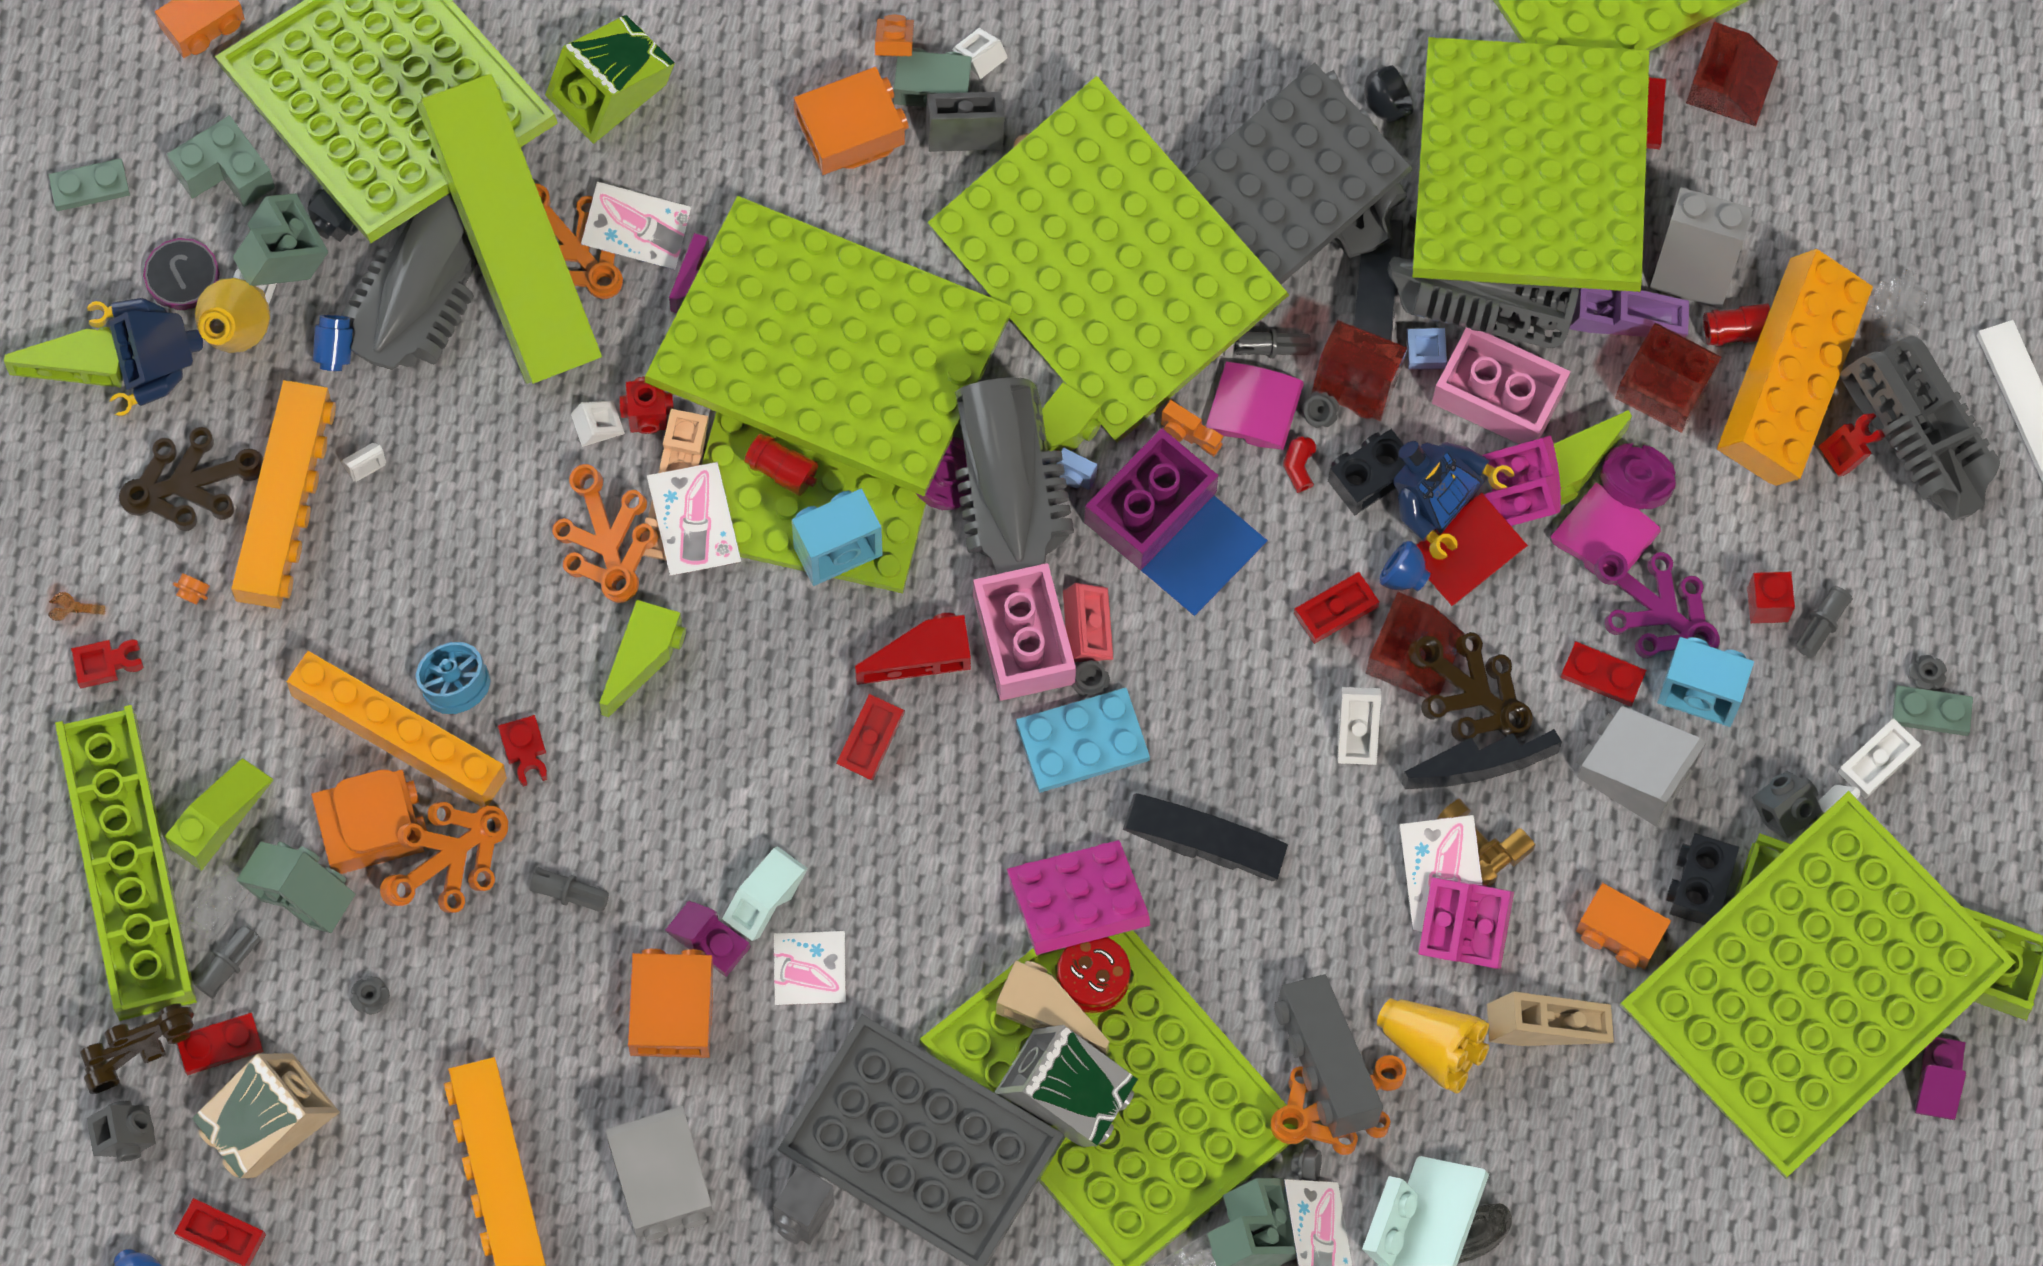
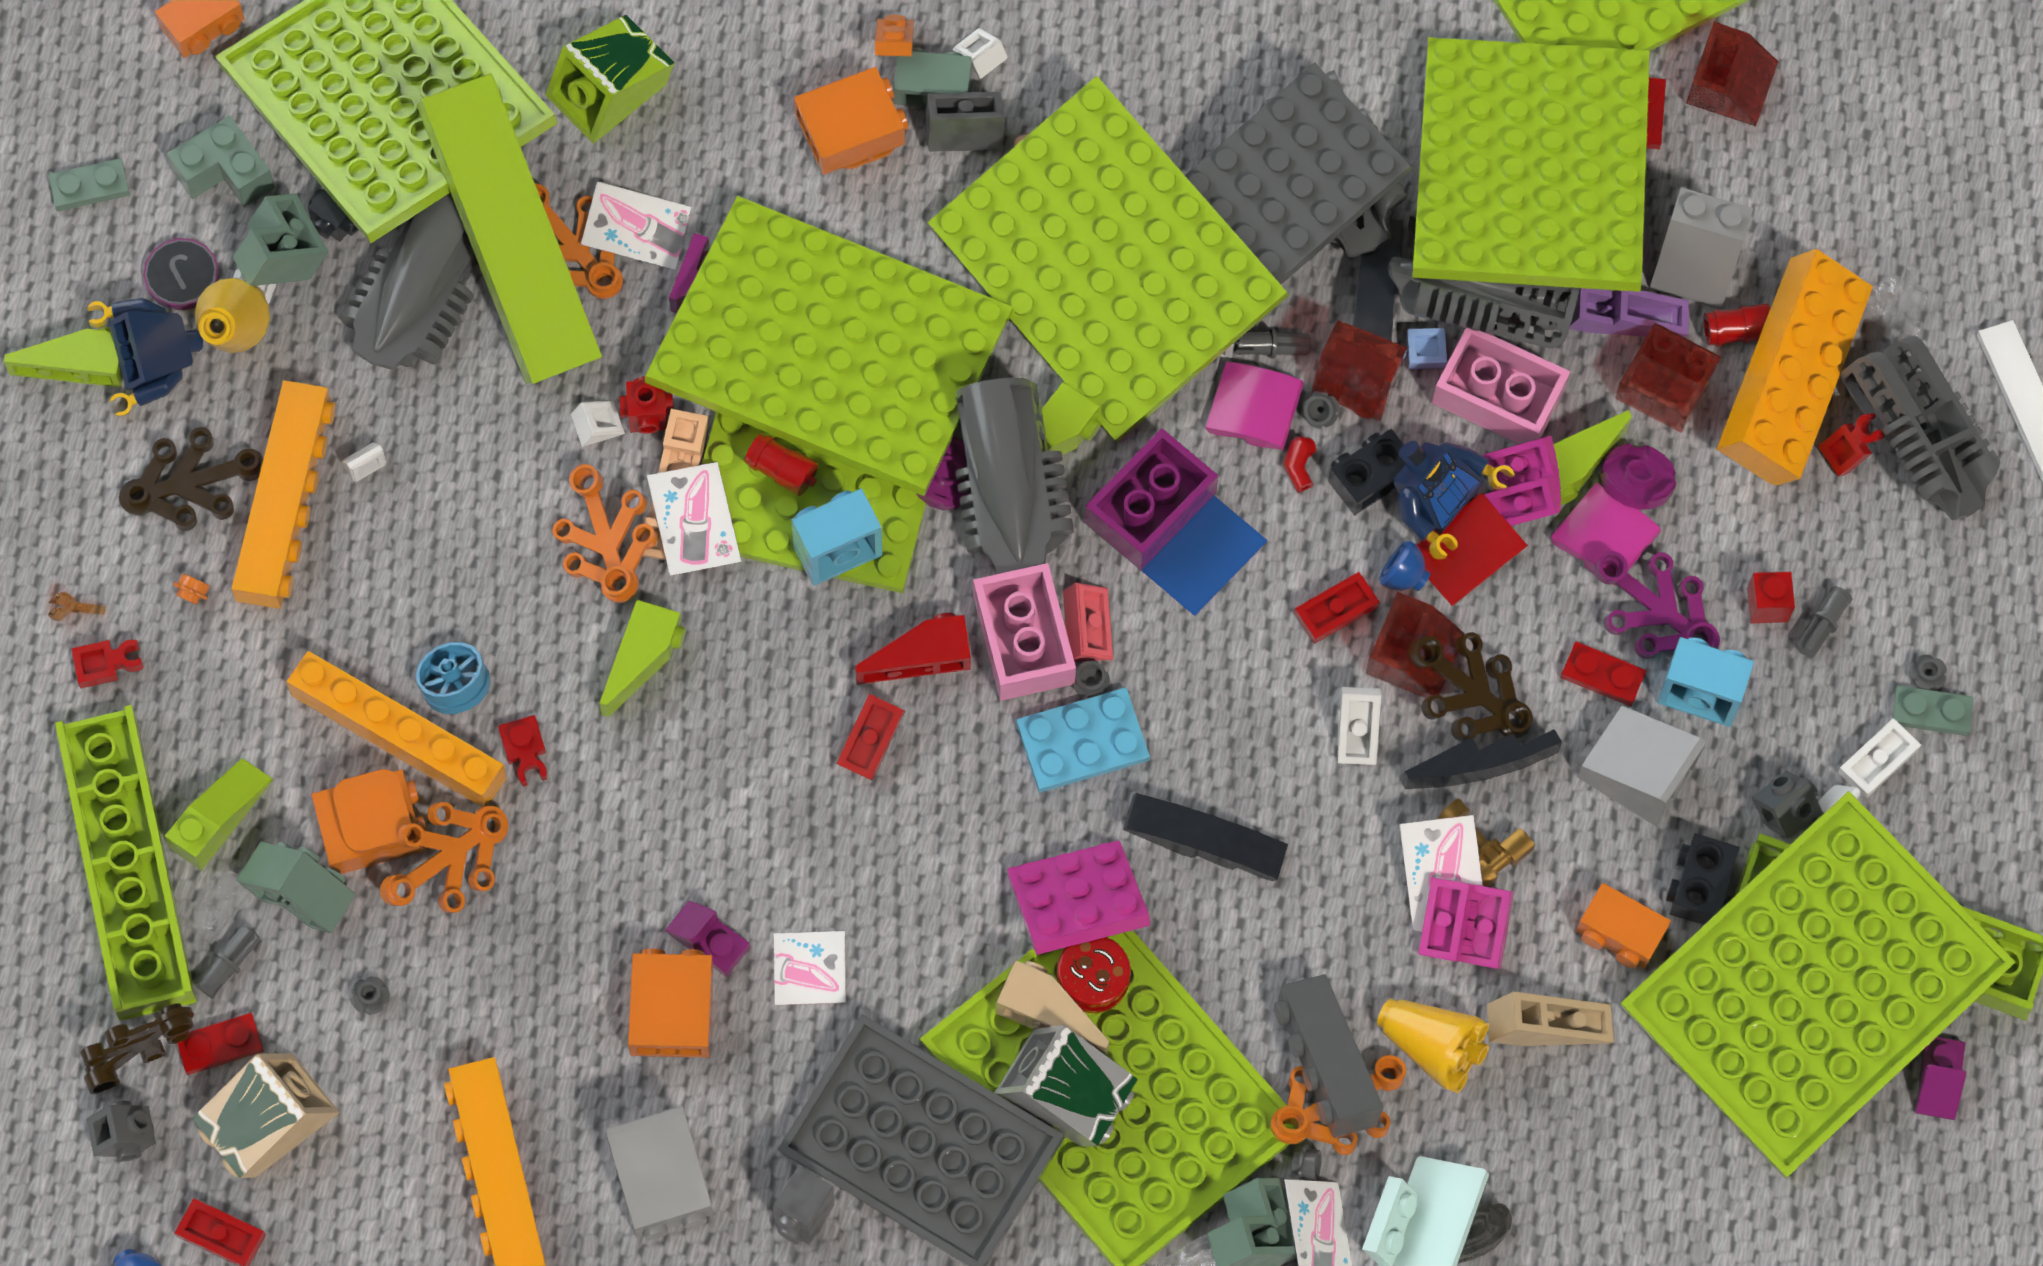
(332, 342): blue brick -> none
(568, 890): dark grey axle -> none
(763, 891): light aqua slope -> none
(1078, 470): light blue plate -> none
(1185, 425): orange plate -> none
(1387, 94): black hair -> none

